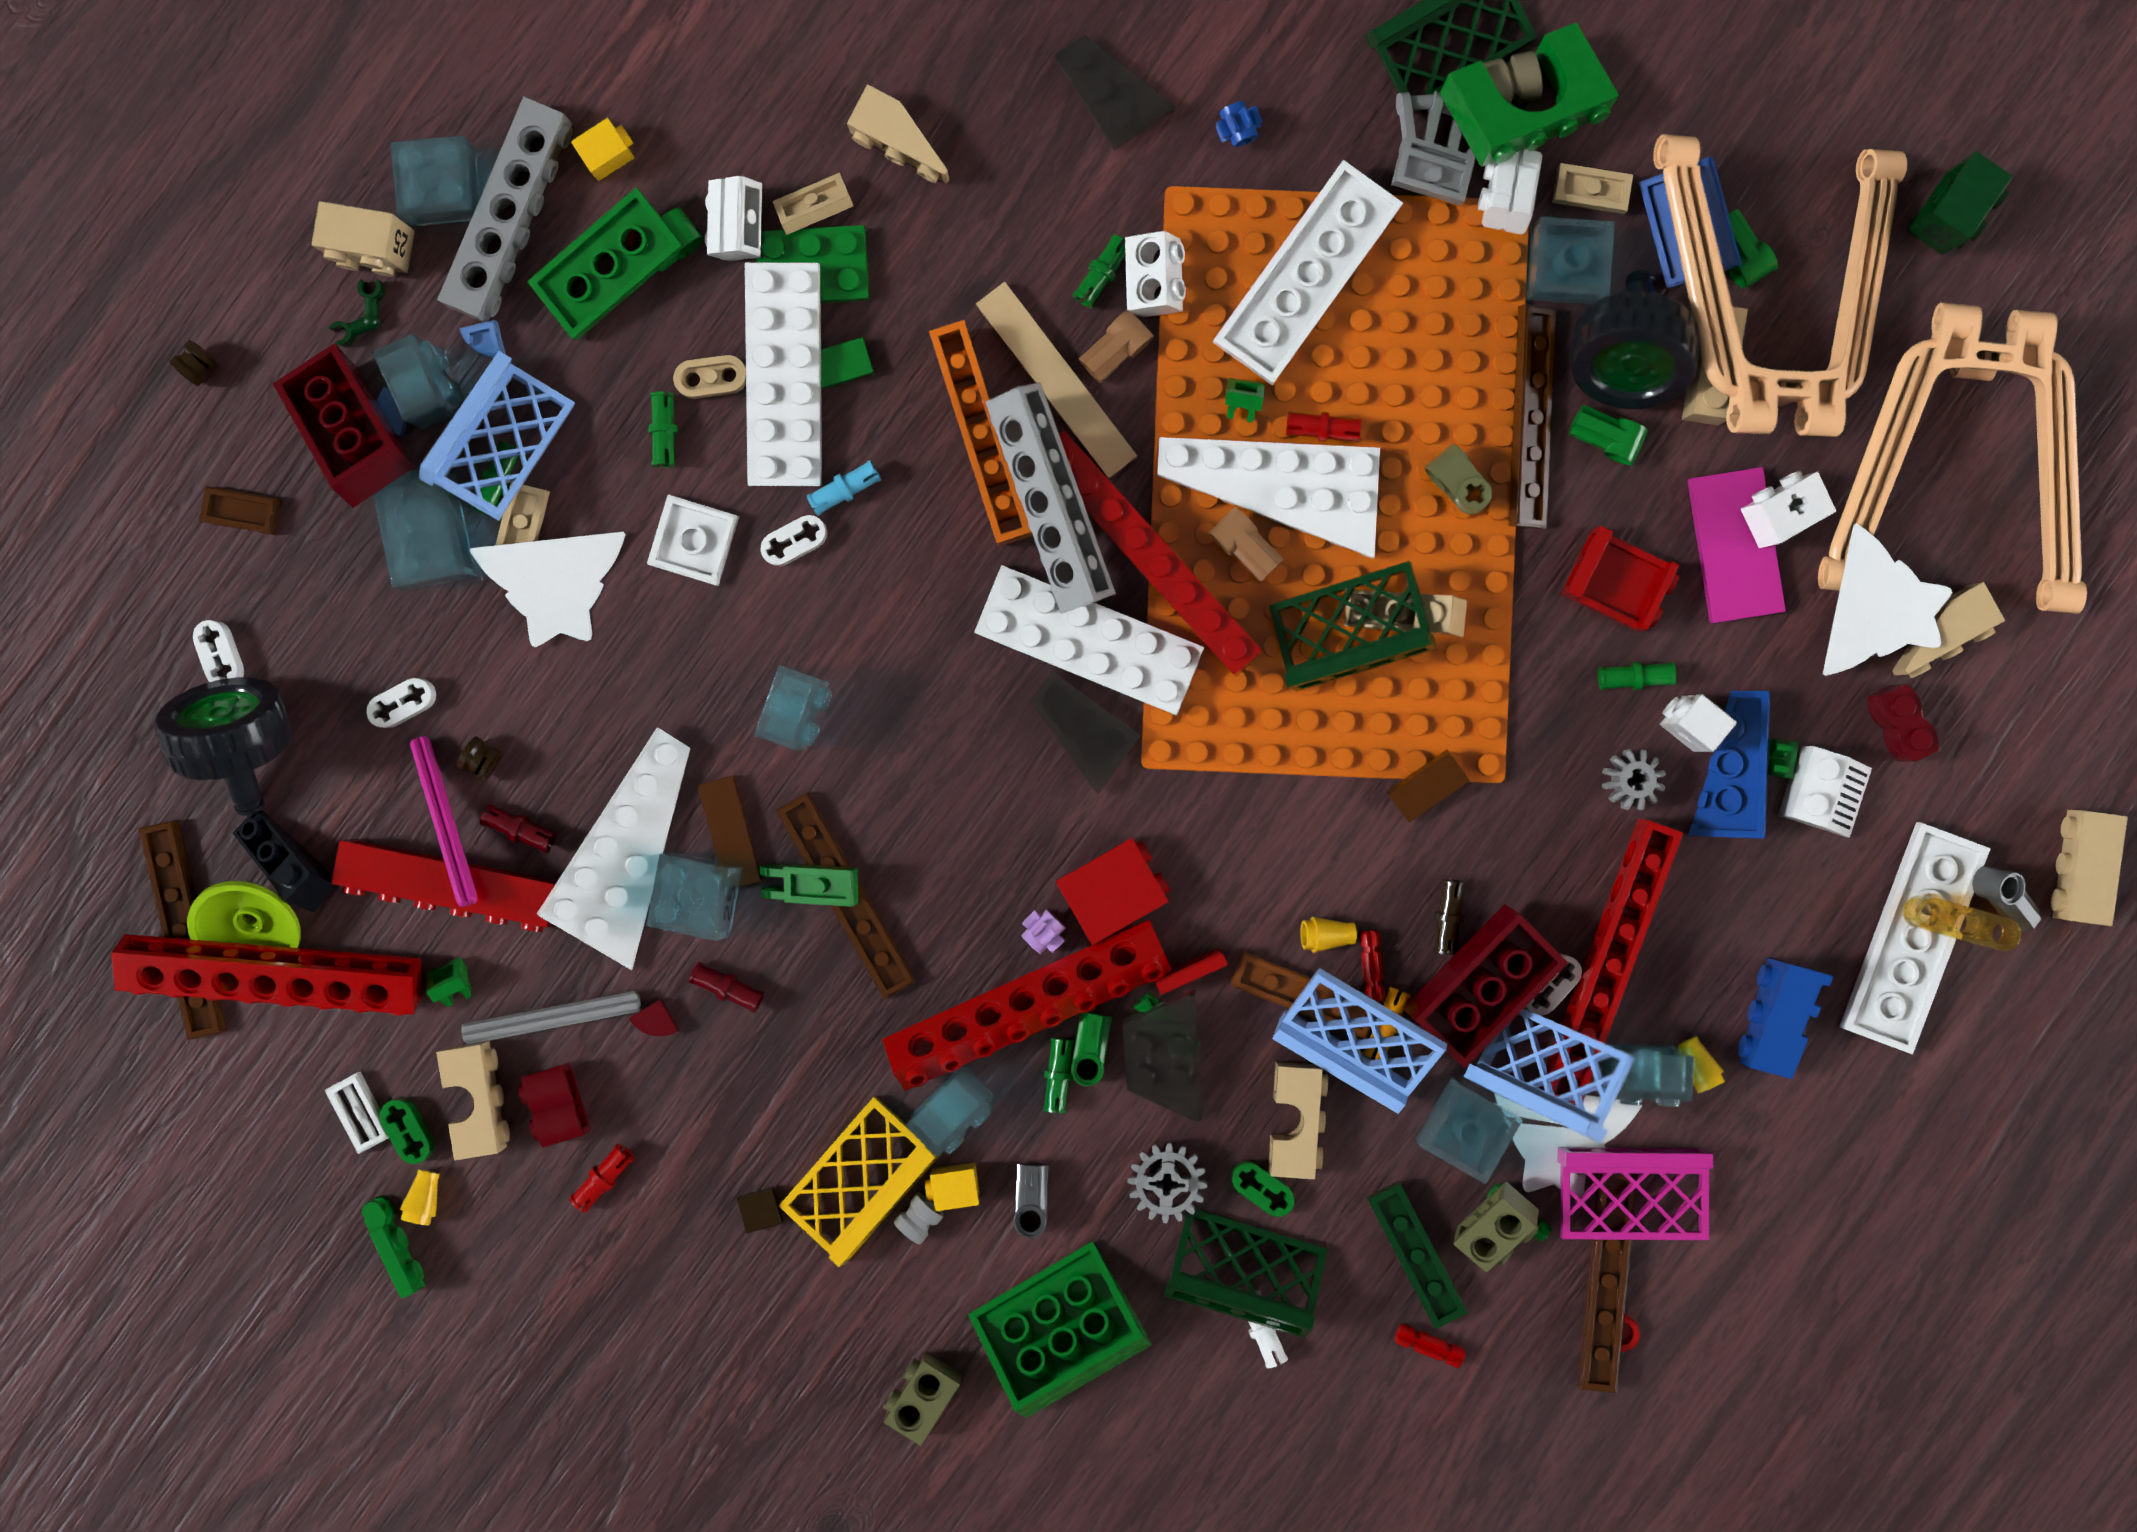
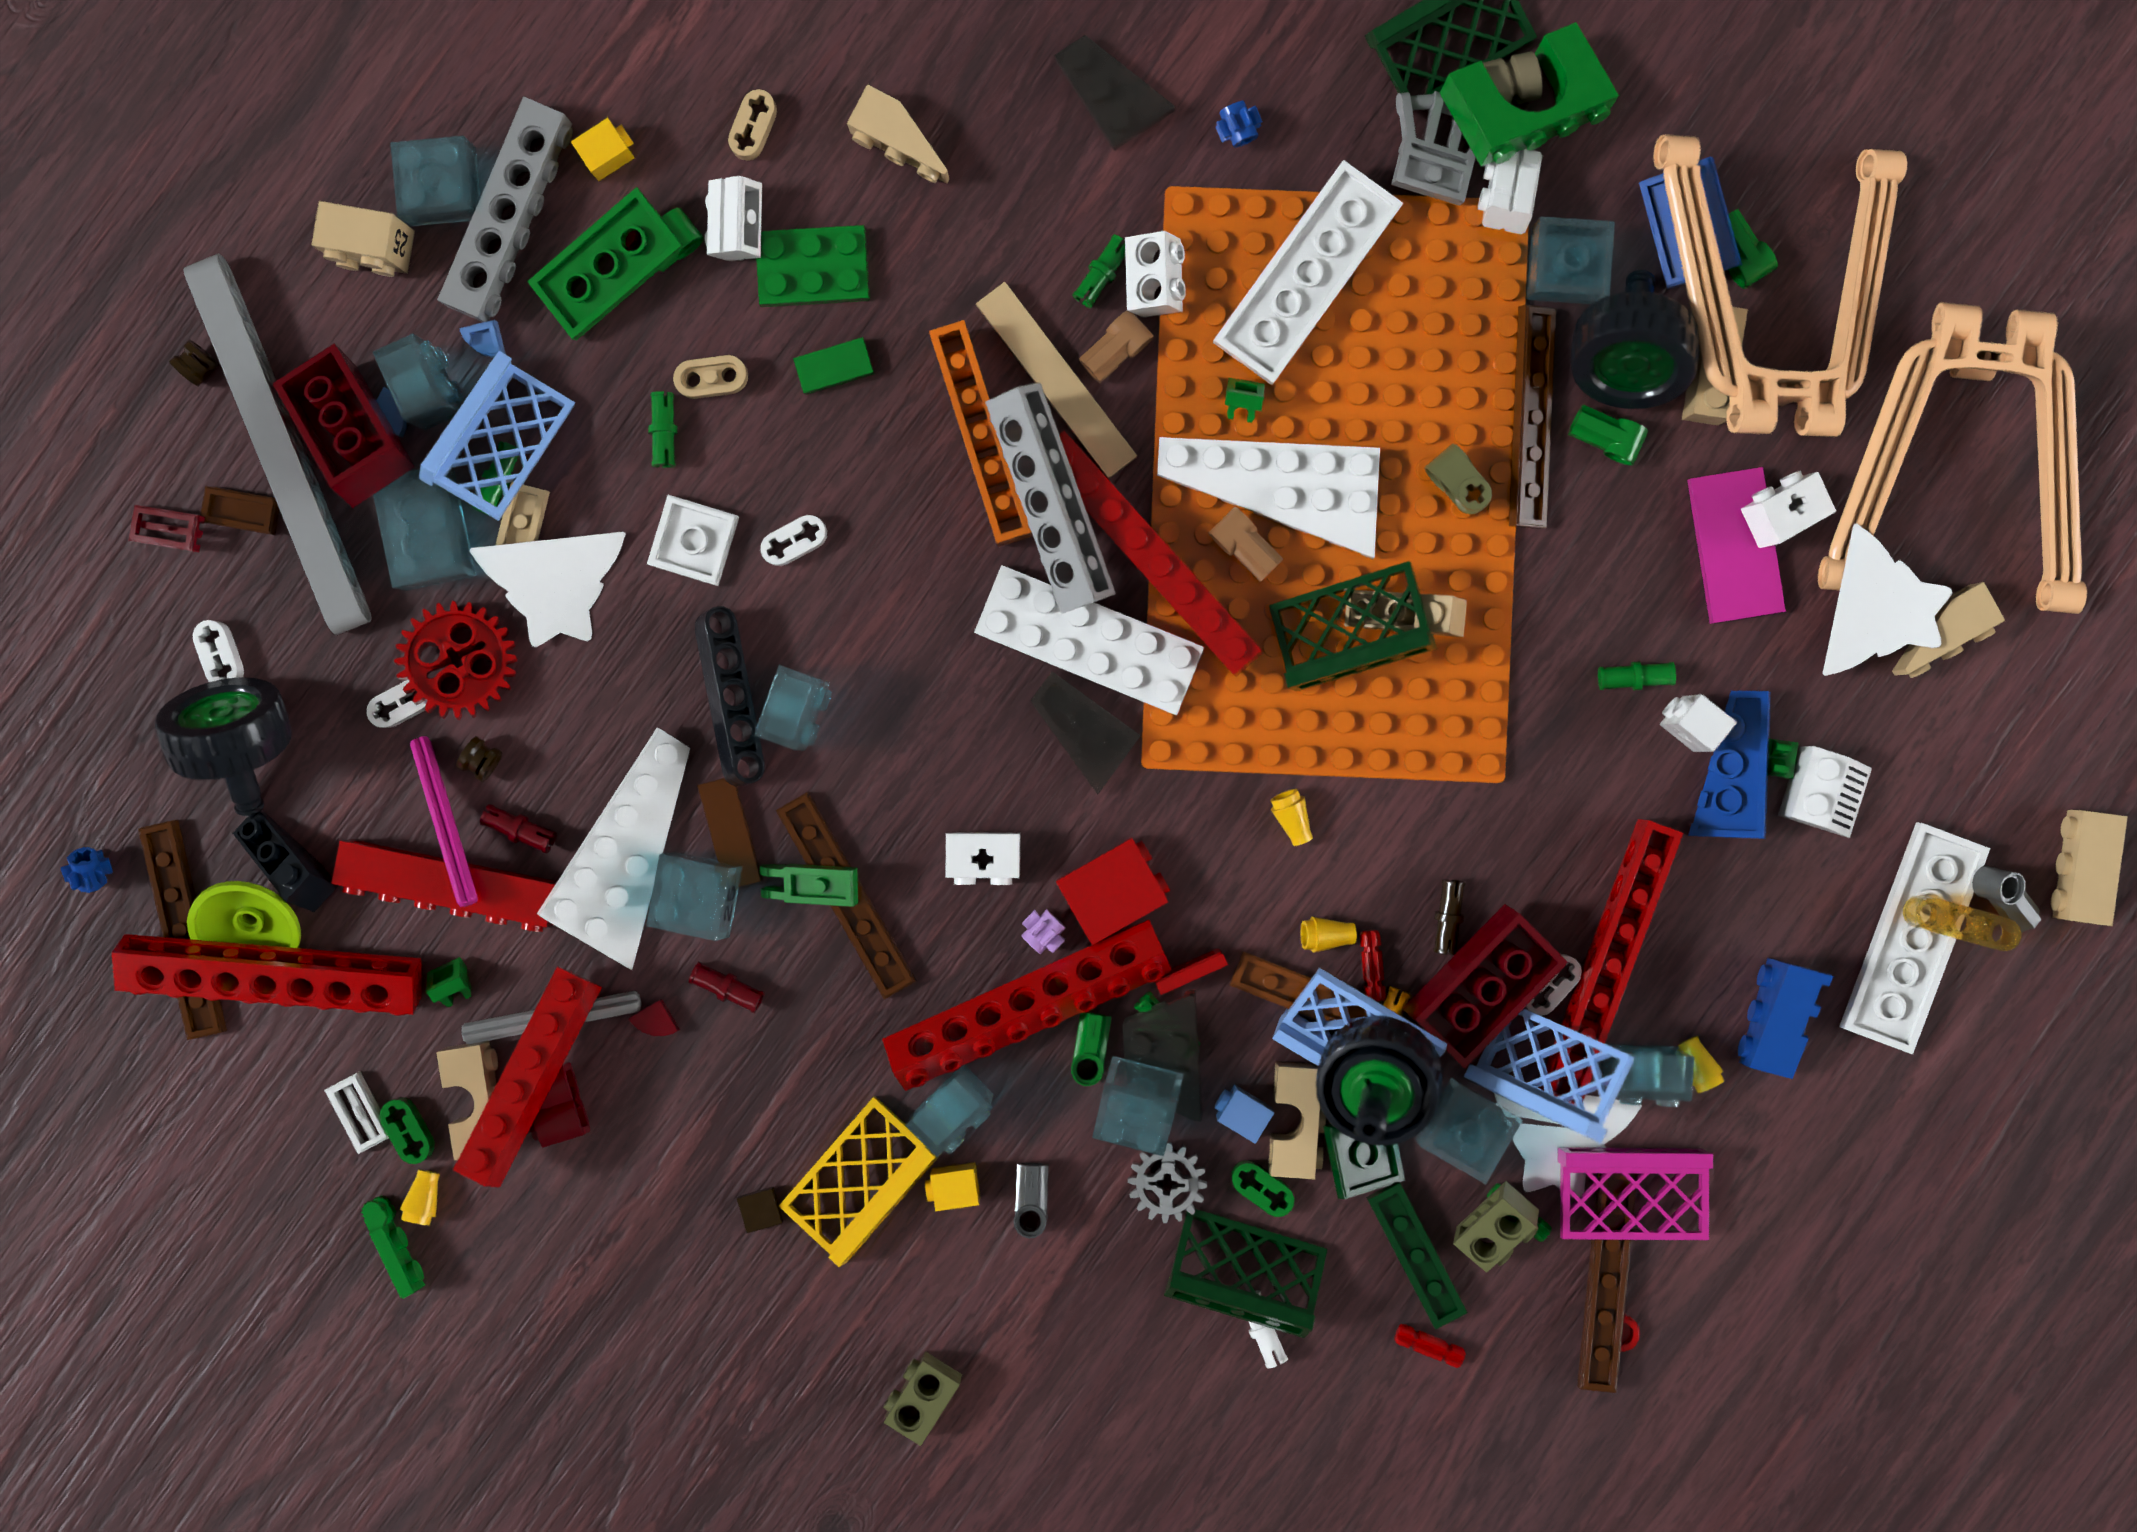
(86, 869): none -> blue gear
(191, 532): none -> dark red tile
(277, 444): none -> light grey beam
(371, 315): dark green arm -> none
(439, 632): none -> red gear
(527, 1078): none -> red brick
(601, 1178): red pin -> none
(736, 680): none -> black beam
(744, 122): none -> tan beam
(783, 374): white plate -> none
(812, 203): tan plate -> none
(844, 487): medium azure pin -> none
(918, 1218): light grey wheel -> none
(965, 845): none -> white brick
(1058, 1075): green pin -> none
(1058, 1330): green slope -> none
(1137, 1105): none -> clear light blue brick
(1243, 1113): none -> medium blue brick
(1292, 815): none -> yellow cone
(1323, 426): red pin -> none
(1361, 1166): none -> tile
(1379, 1080): none -> black wheel
(1428, 785): reddish brown tile -> none
(1592, 188): tan plate -> none
(1620, 580): red panel -> none
(1625, 769): light grey gear -> none
(1901, 718): dark red brick -> none
(1960, 204): dark green brick -> none

